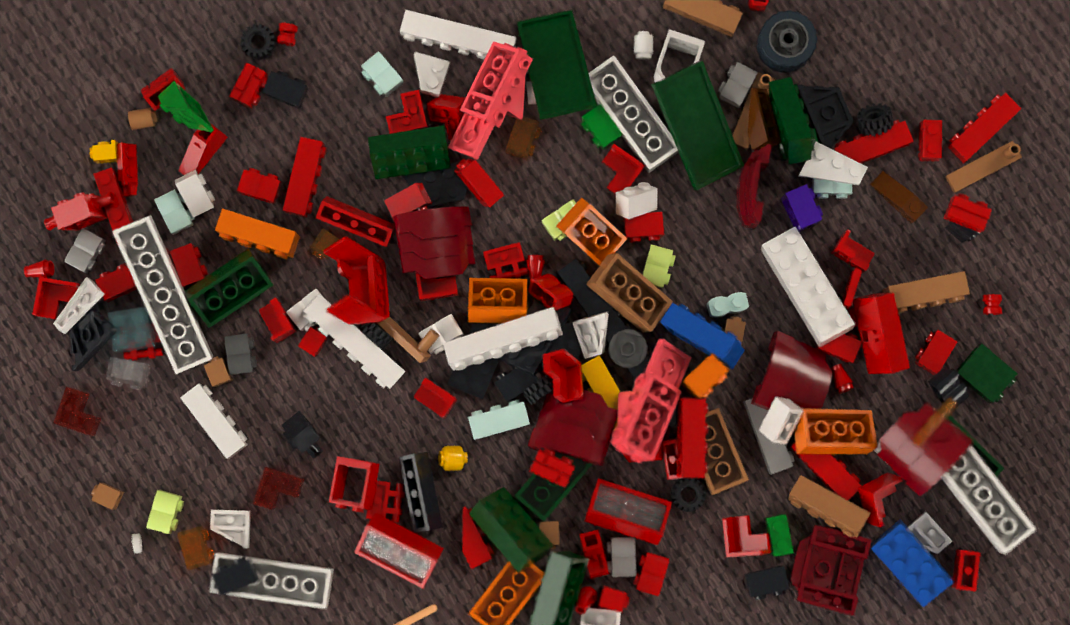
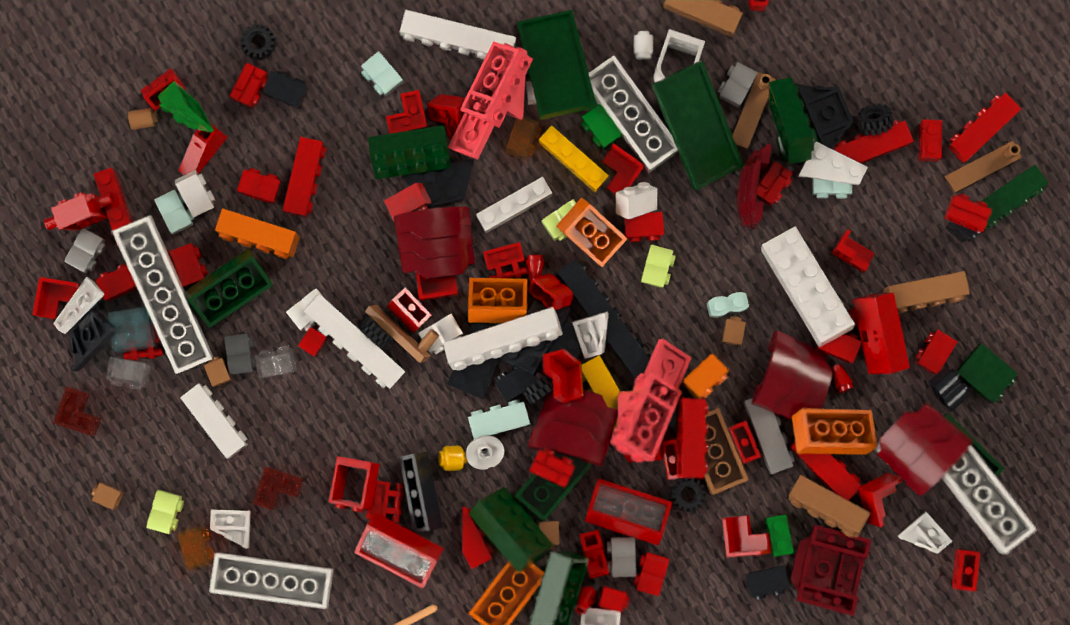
(40, 269): red cone -> none
(104, 152): yellow brick -> none
(127, 168): red hinge -> none
(137, 544): white tile -> none
(236, 576): black brick -> none
(276, 363): none -> clear brick
(277, 320): red panel -> none
(287, 34): red wheel -> none
(301, 434): black brick -> none
(323, 241): clear orange brick -> none
(356, 221): red brick -> none
(367, 283): red windscreen -> none
(409, 310): none -> red brick
(431, 73): white wing -> none
(435, 398): red panel -> none
(478, 182): red window -> none
(488, 458): none -> white dish
(514, 205): none -> white brick
(573, 159): none -> yellow brick
(627, 348): dark grey tile -> none
(629, 292): medium nougat brick -> none
(702, 335): blue brick -> none
(744, 442): none -> red brick
(761, 123): reddish brown slope -> none
(772, 183): none -> red brick
(780, 420): white brick -> none
(791, 27): wheel -> none
(802, 208): dark purple brick -> none
(851, 288): red tile -> none
(899, 197): reddish brown slope -> none
(911, 563): blue brick -> none
(934, 422): clear orange axle -> none
(992, 304): red wheel -> none
(1014, 194): none -> dark green brick

